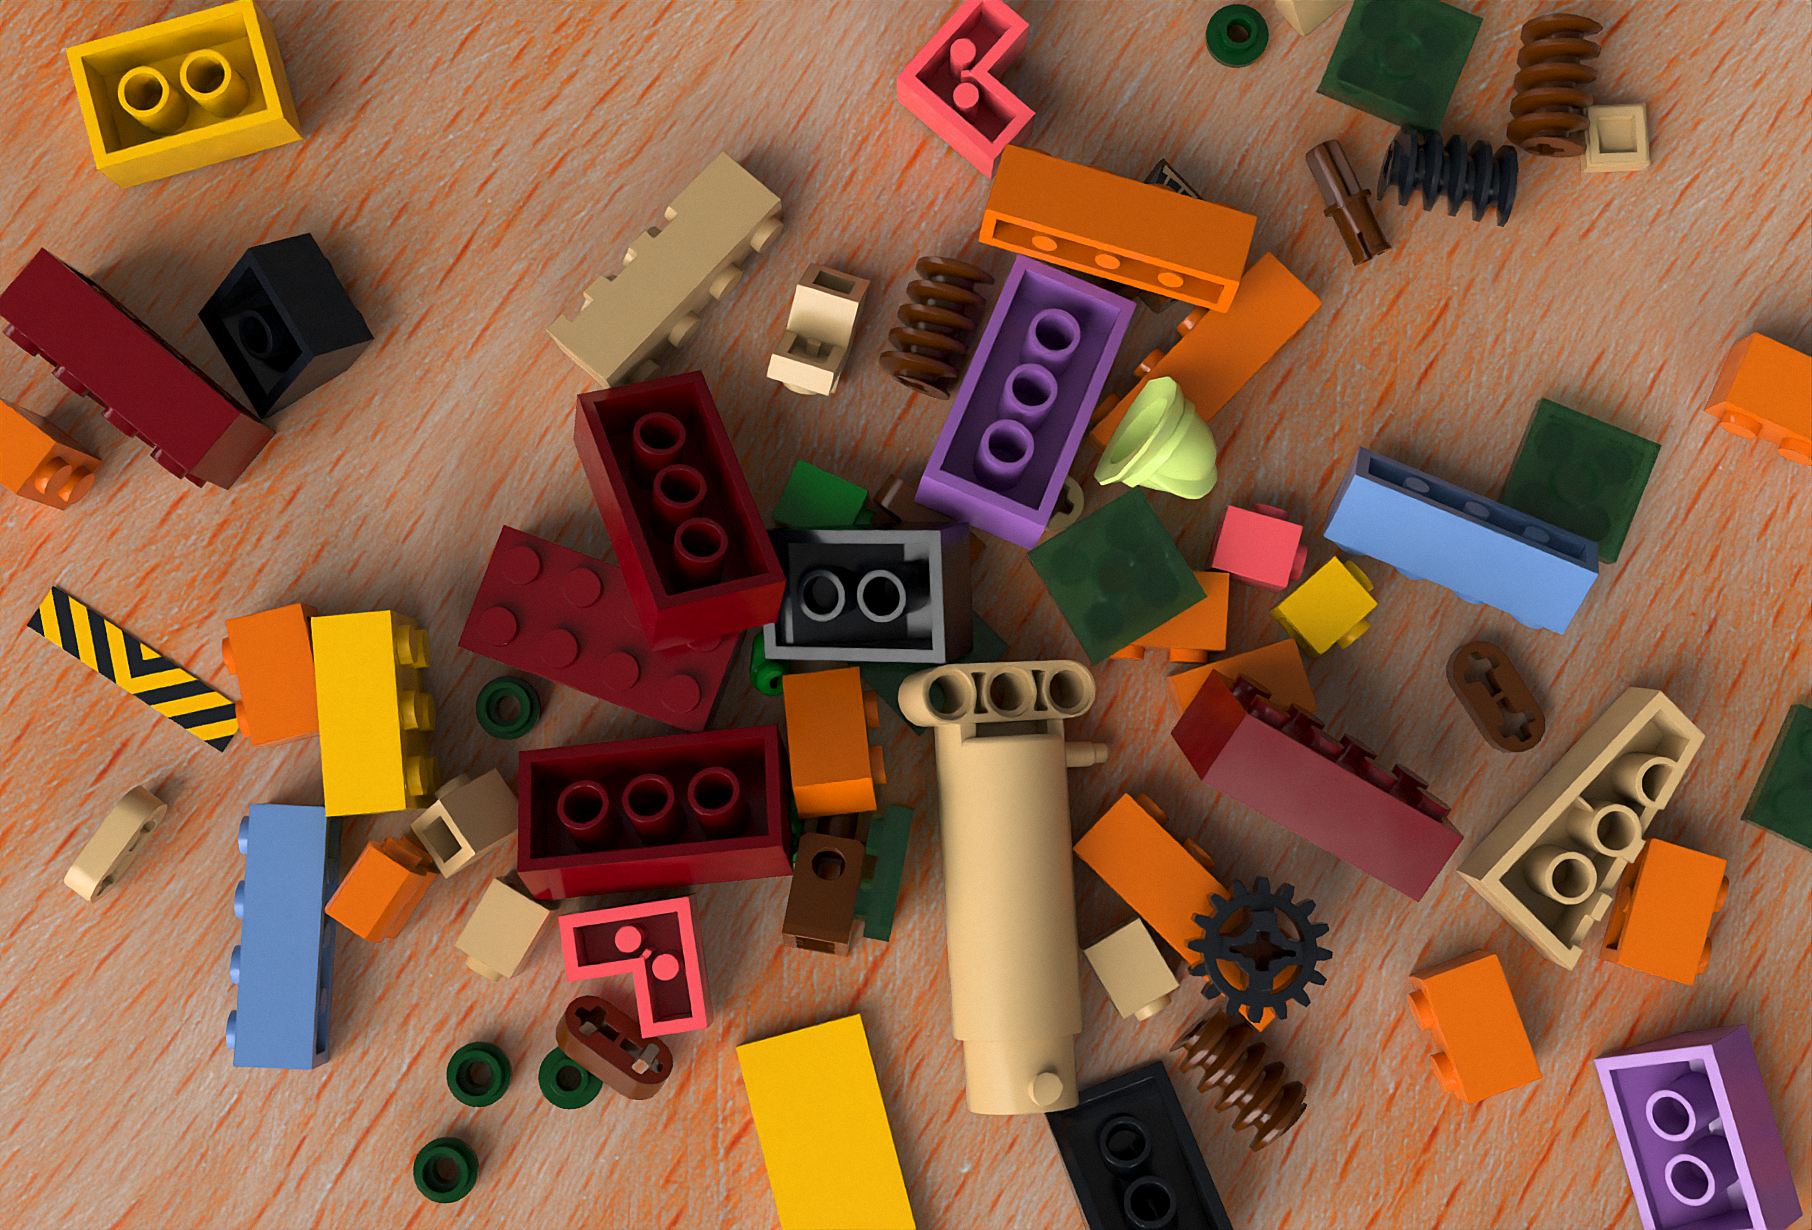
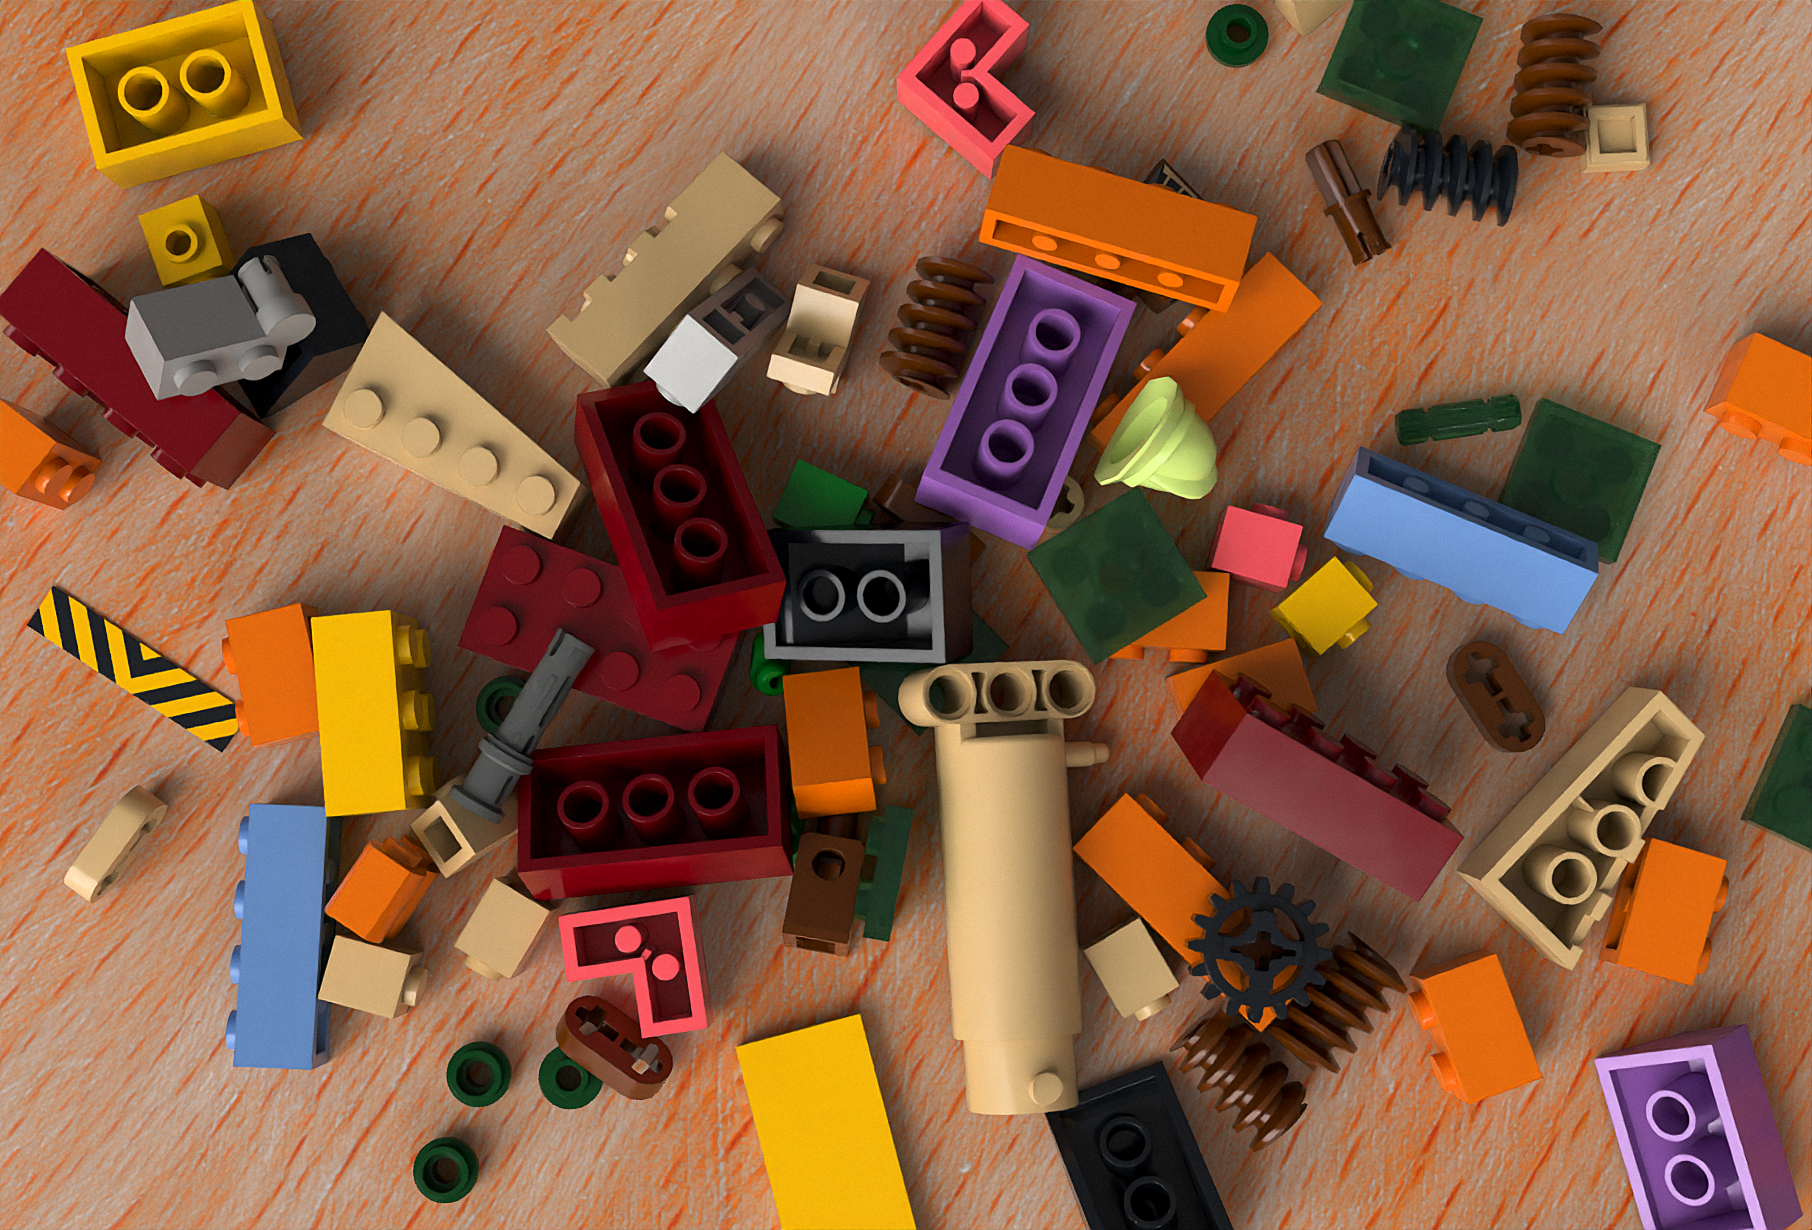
(187, 242): none -> yellow brick
(216, 331): none -> light grey hinge
(373, 976): none -> tan brick
(435, 425): none -> tan wedge
(509, 750): none -> dark grey pin
(718, 339): none -> light grey slope
(1338, 1006): none -> reddish brown piece
(1458, 419): none -> clear green axle

